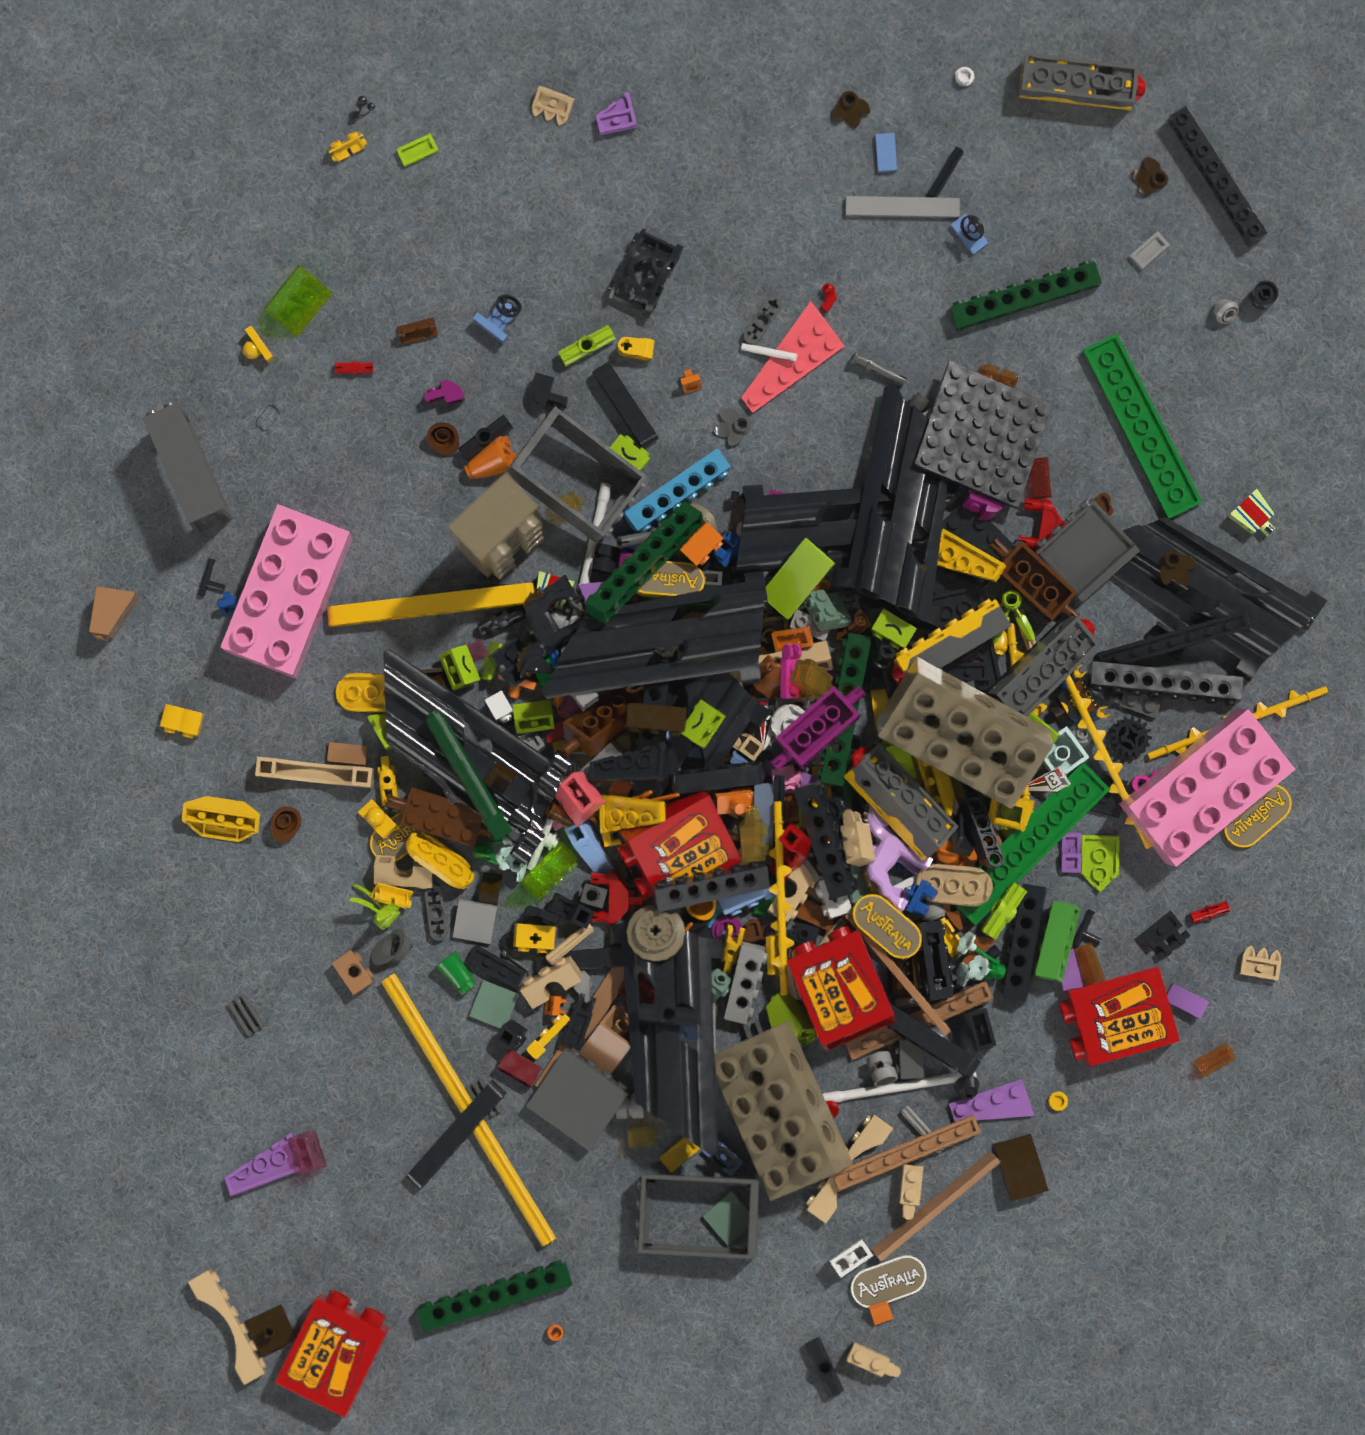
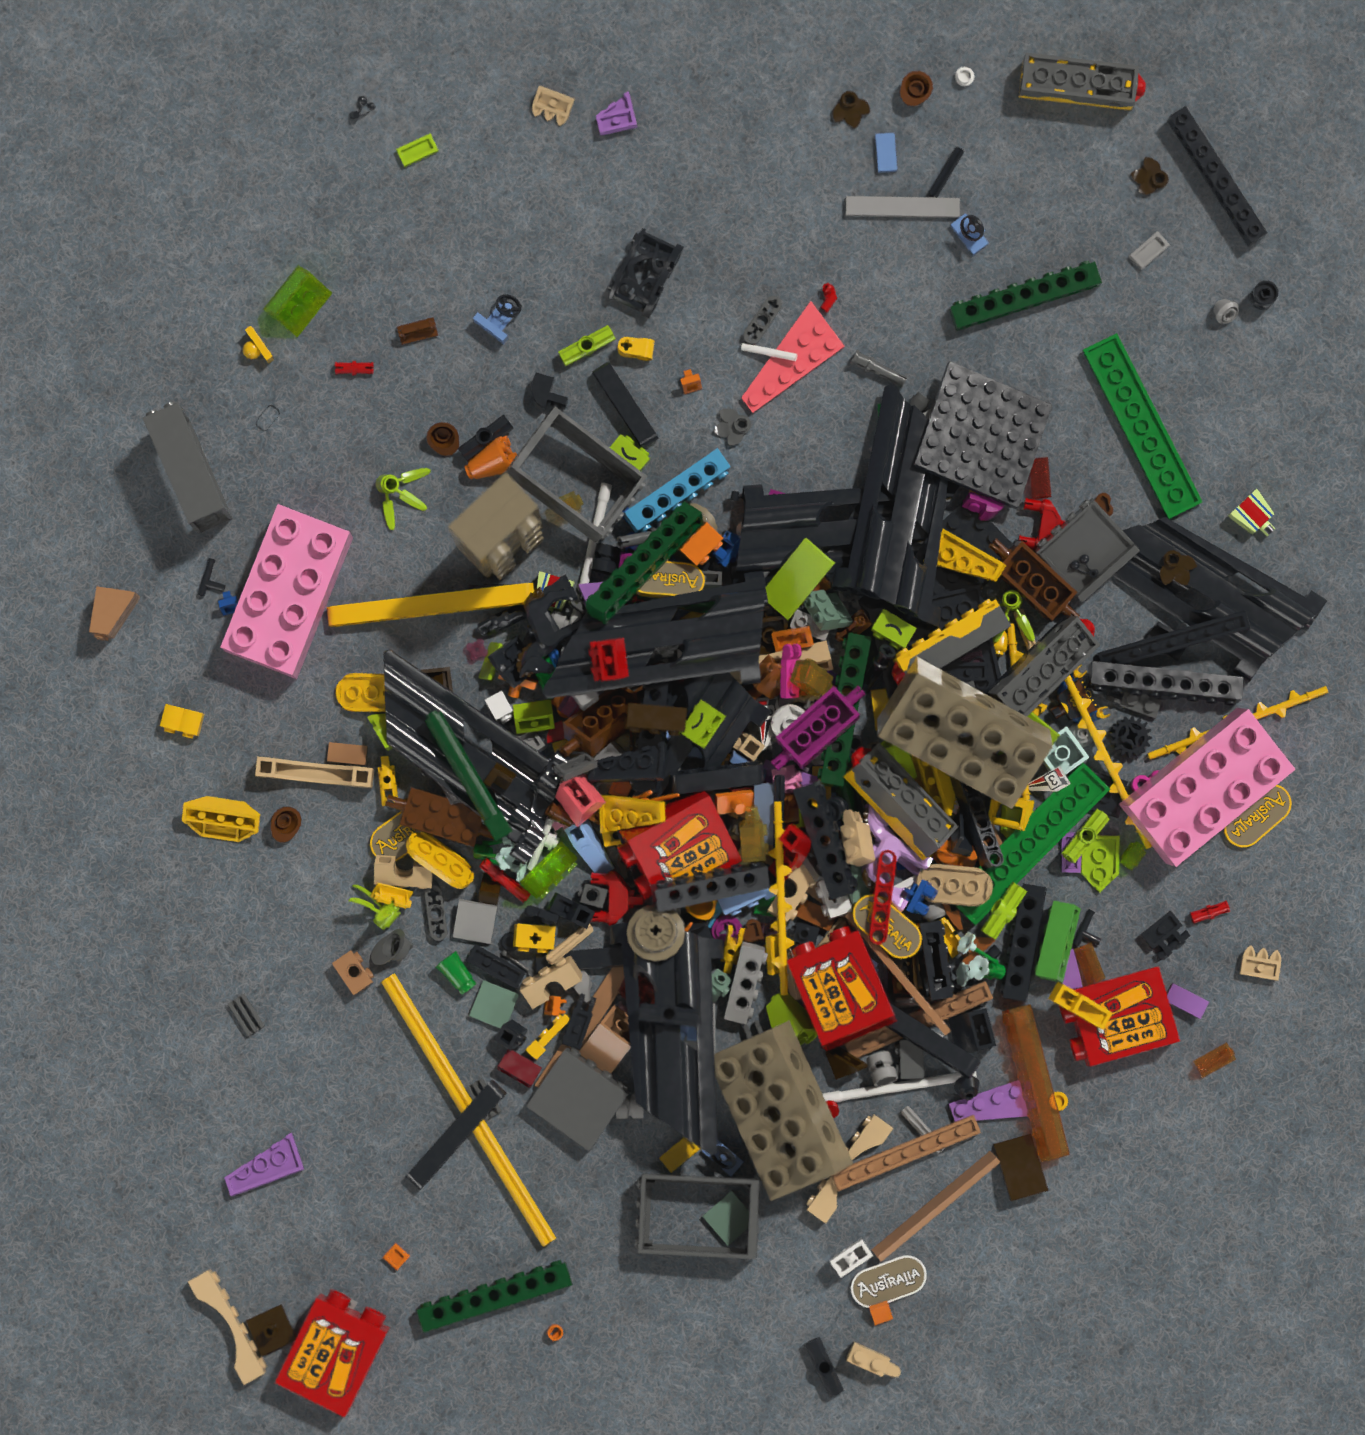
(308, 1152): clear pink brick -> none
(340, 148): yellow hinge -> none
(378, 819): yellow tile -> none
(393, 485): none -> lime plant
(396, 1256): none -> orange tile
(449, 391): magenta brick -> none
(459, 667): lime brick -> none
(506, 881): none -> red pin
(575, 766): none -> dark grey tile
(608, 659): none -> red brick
(641, 1137): clear yellow brick -> none
(844, 1063): none -> dark brown slope
(881, 887): none -> red beam
(910, 1189): tan hinge -> none
(916, 88): none -> reddish brown piece
(1006, 377): clear orange hinge -> none
(1035, 1083): none -> clear orange brick
(1074, 565): none -> black piece
(1078, 845): none -> lime piece
(1080, 1005): none -> yellow slope
(1133, 855): none -> clear neon green brick

